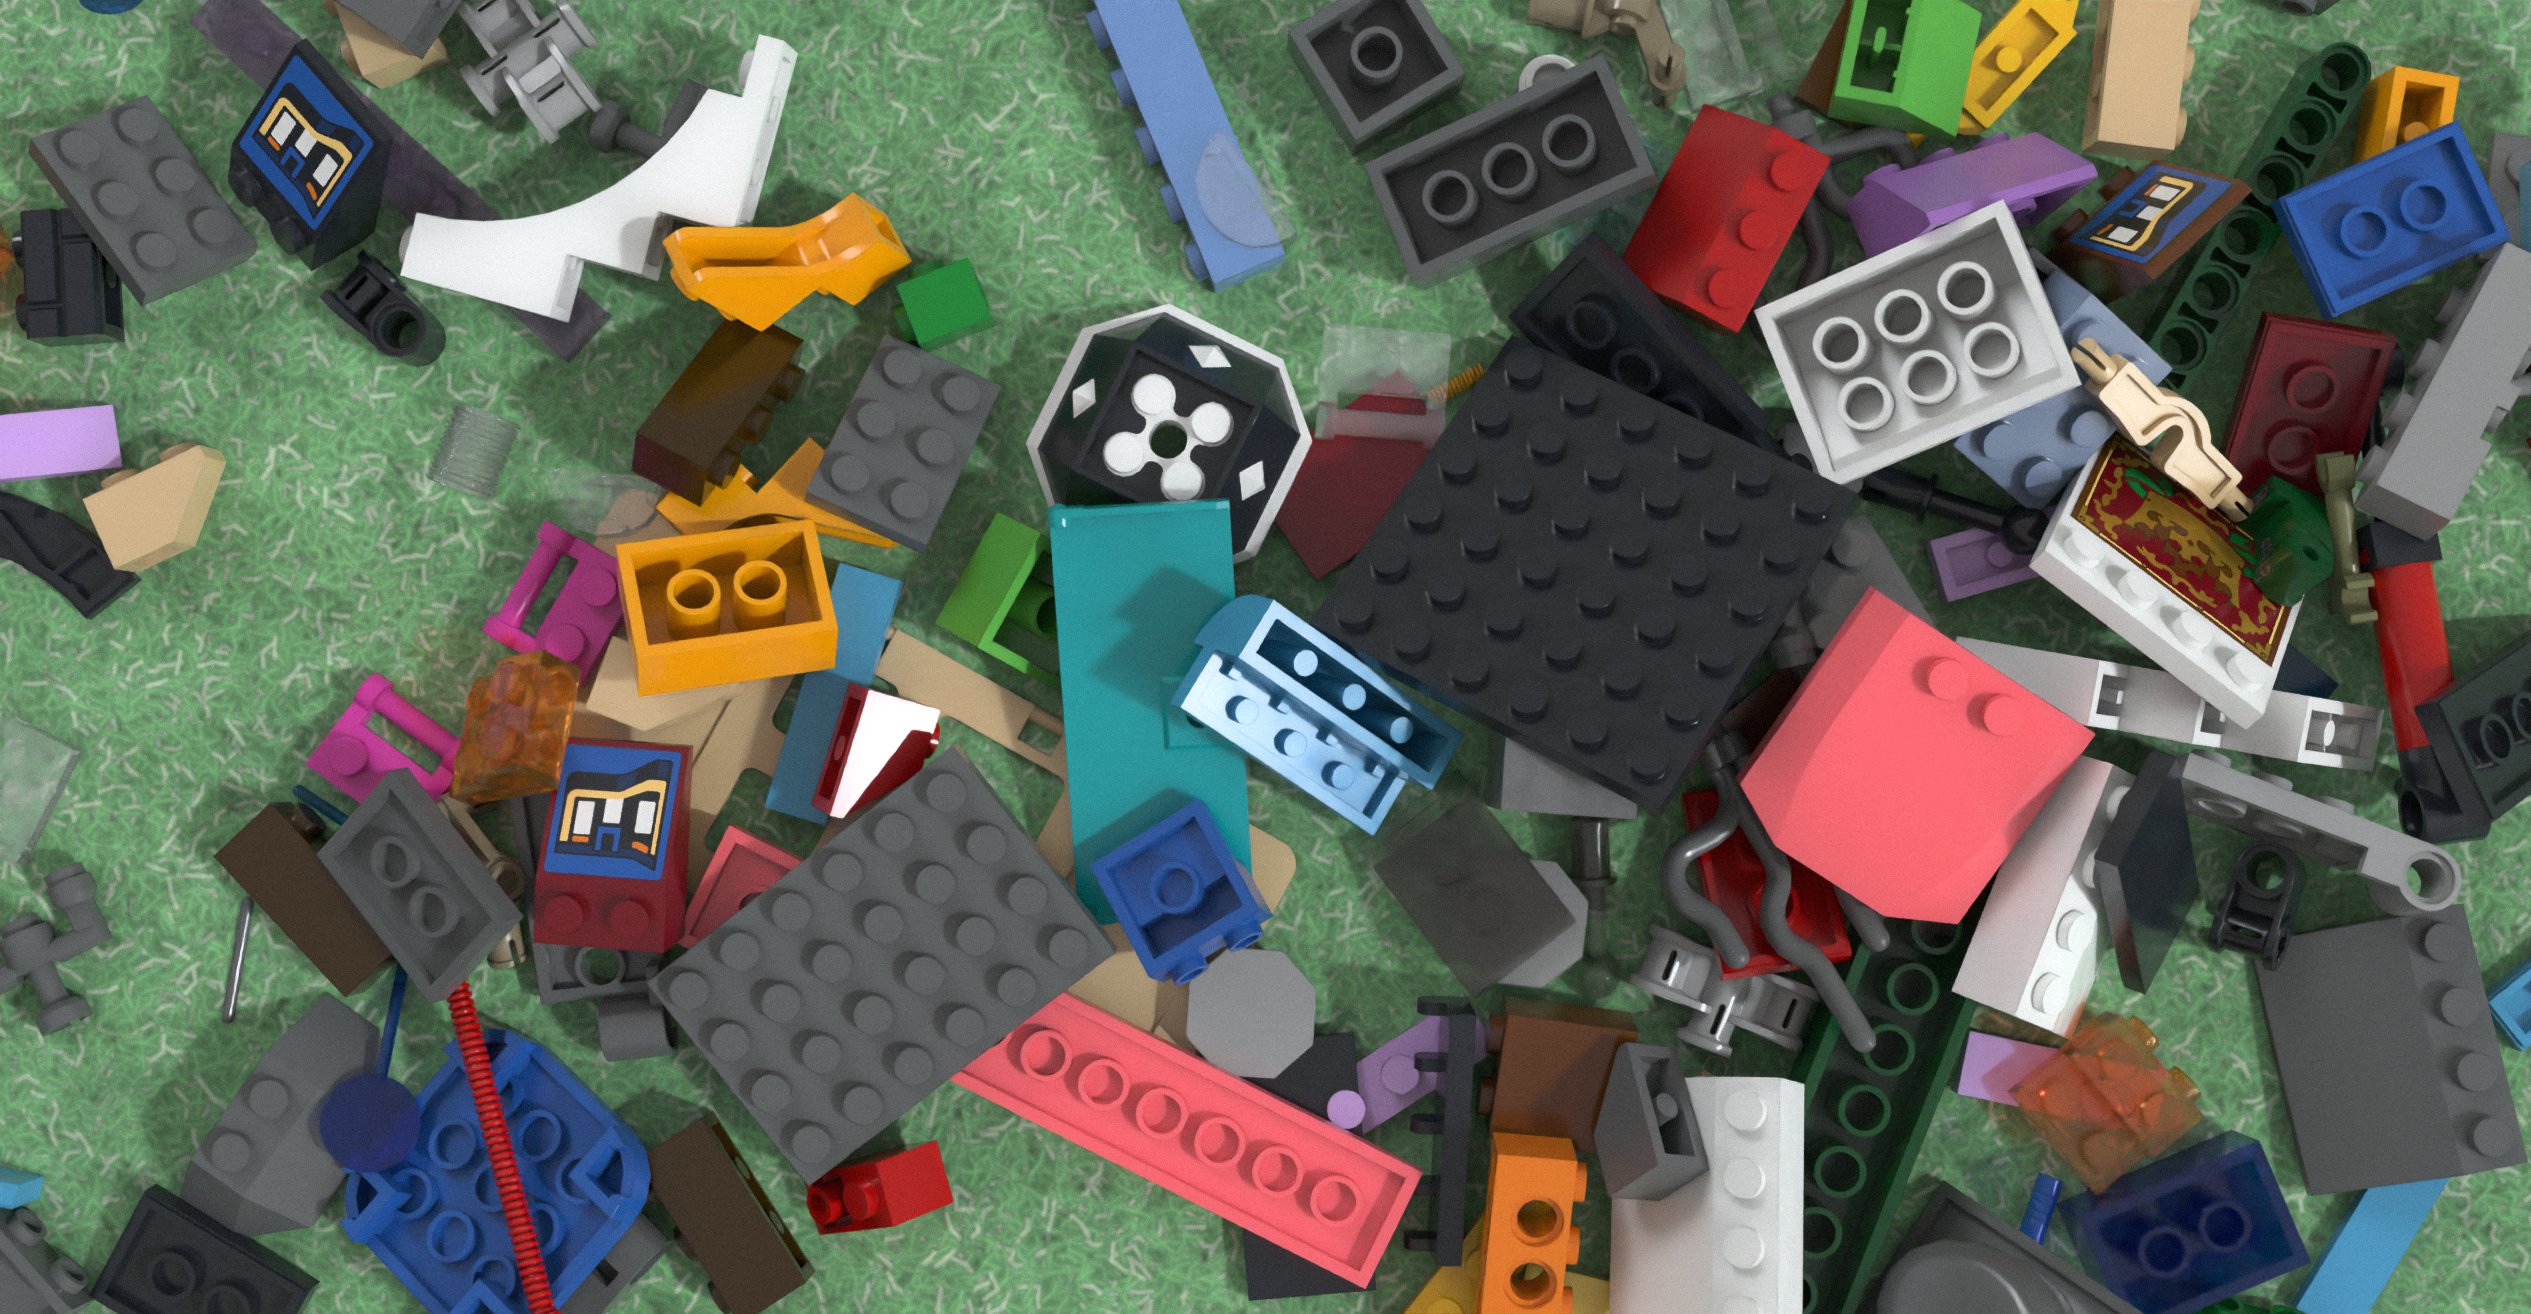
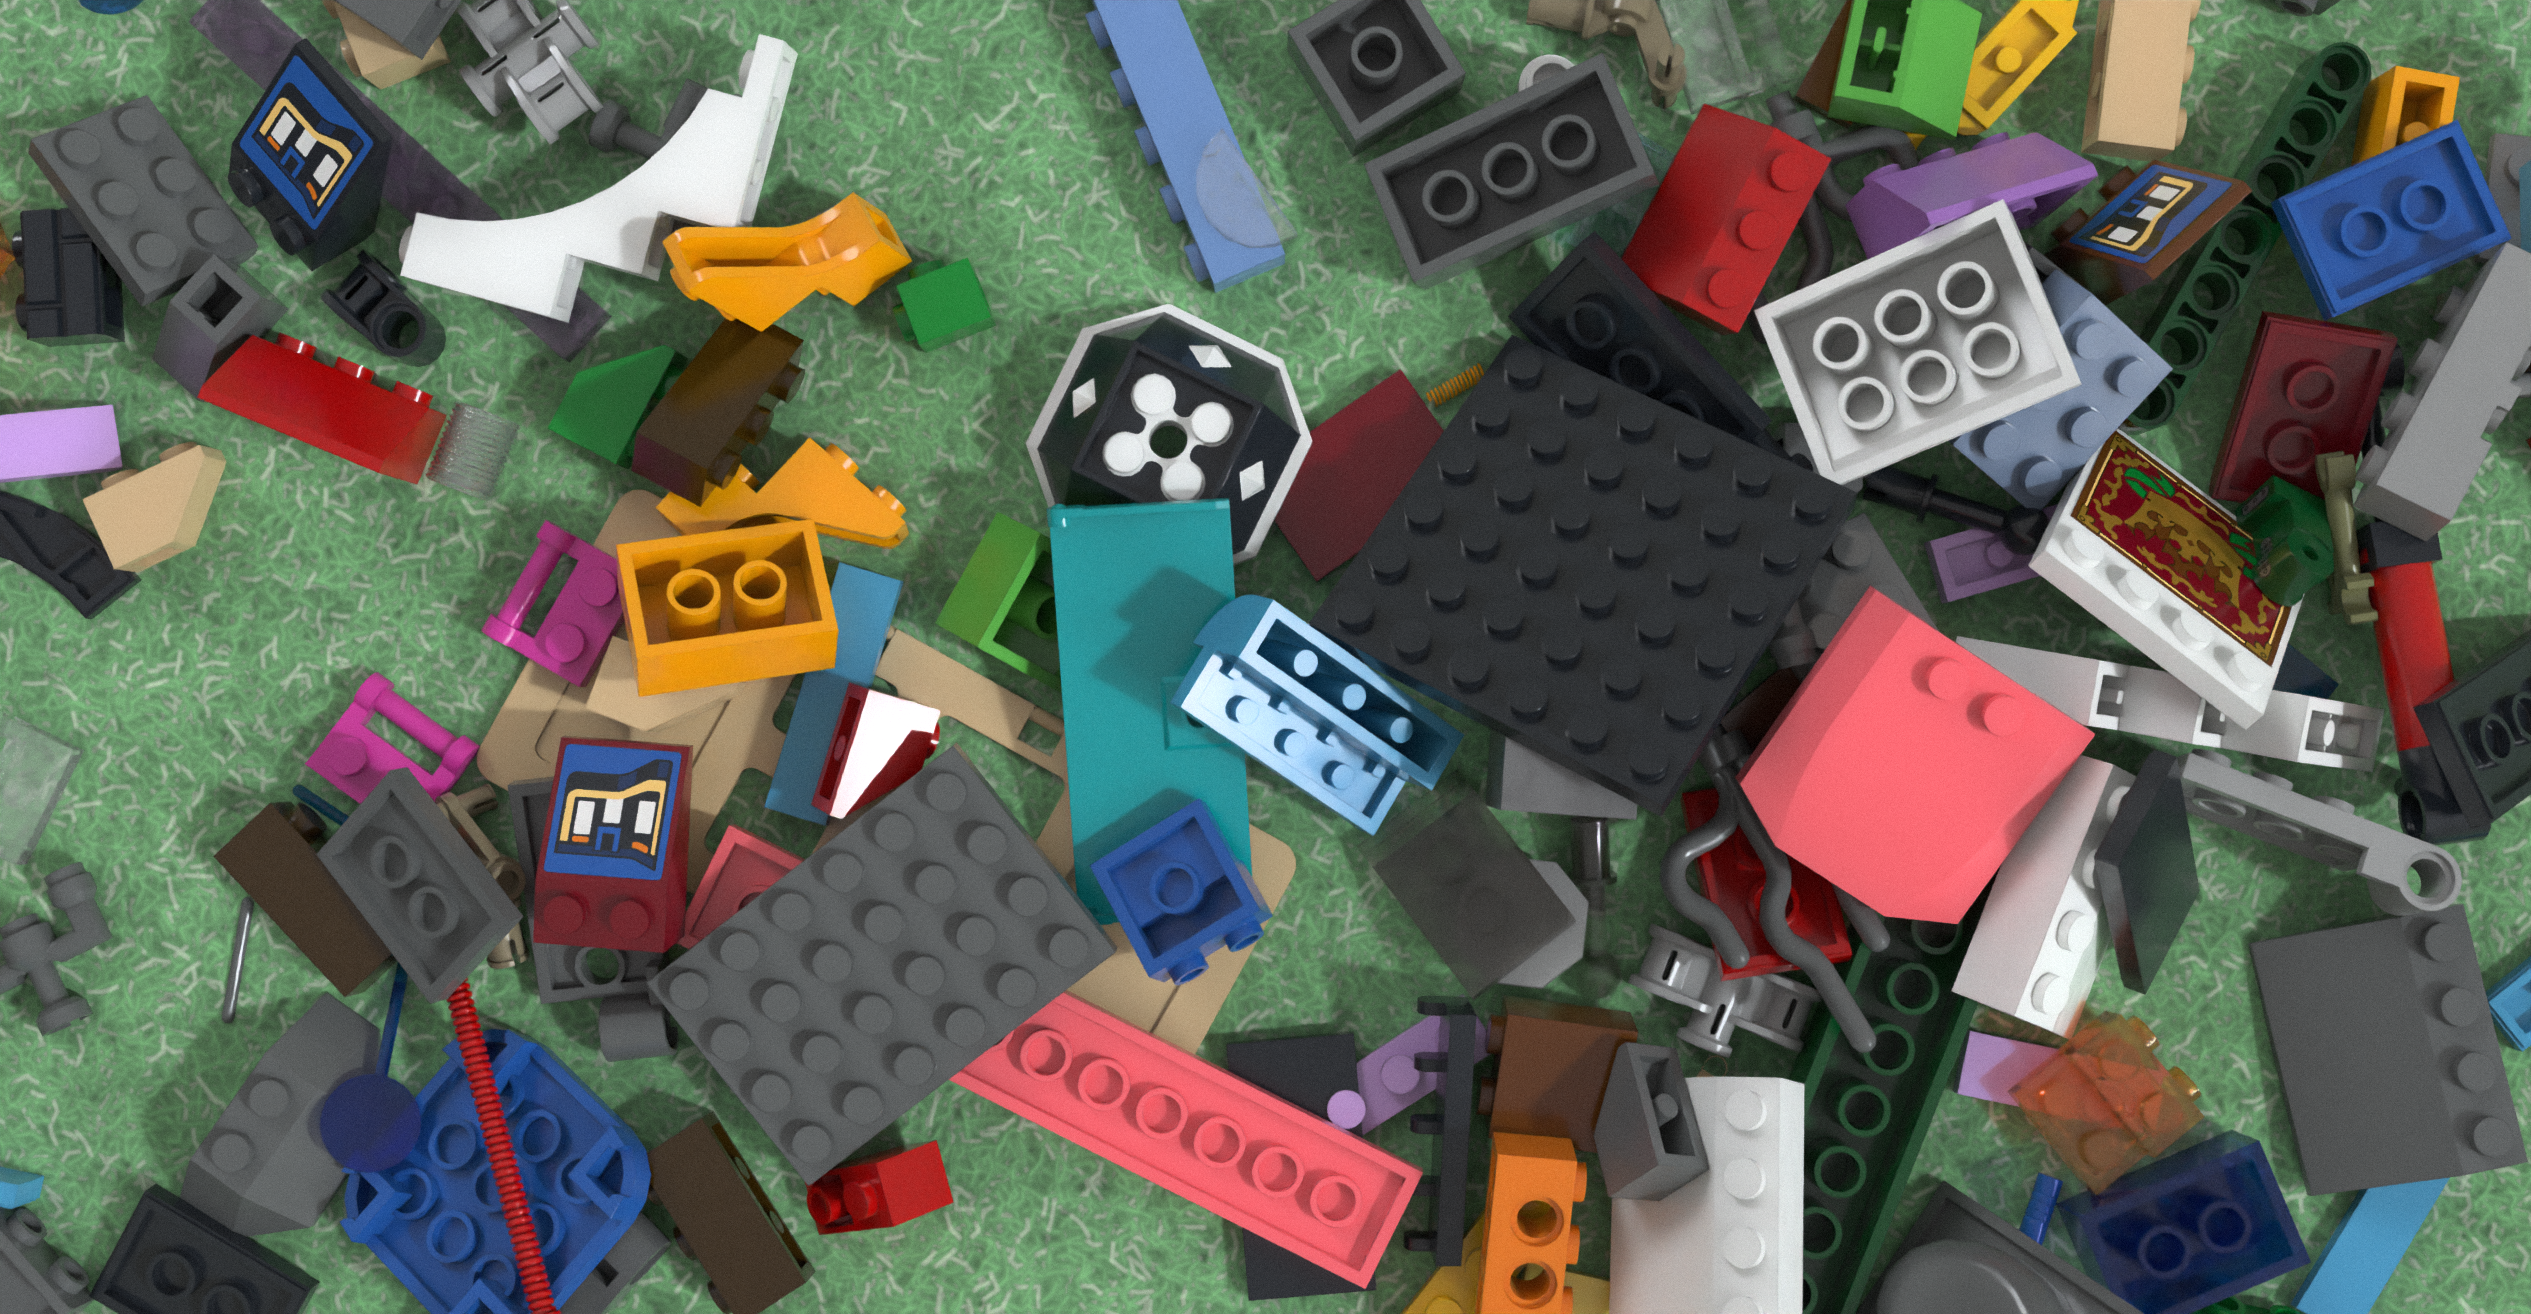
(212, 321): none -> dark grey slope
(328, 405): none -> red slope
(515, 729): clear orange plate -> none
(604, 502): clear tile -> none
(613, 400): none -> green slope
(903, 443): dark grey plate -> none
(1251, 1012): light grey piece -> none
(1384, 365): clear plate -> none
(2148, 410): tan piece -> none
(2257, 909): black piece -> none

